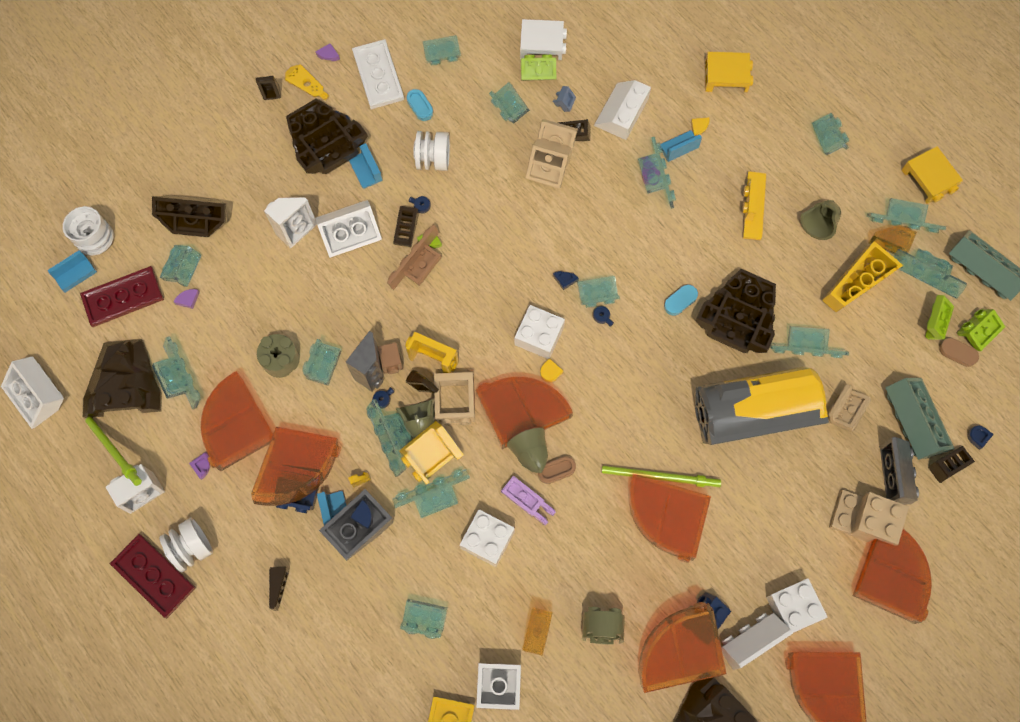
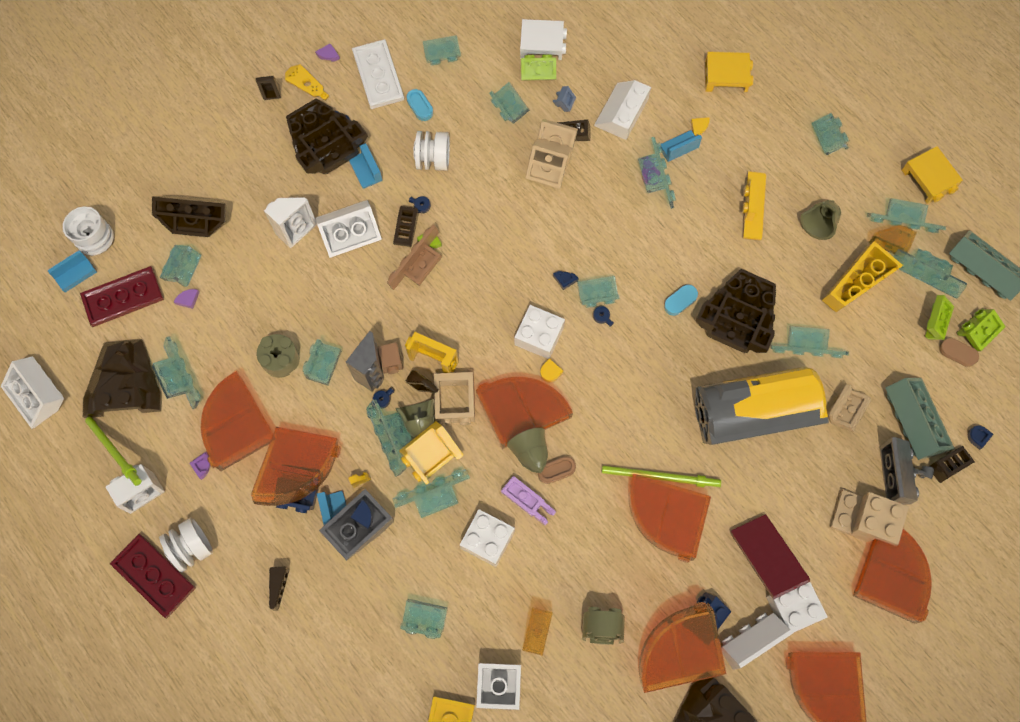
(770, 556): none -> dark red tile
(925, 472): none -> dark grey hand

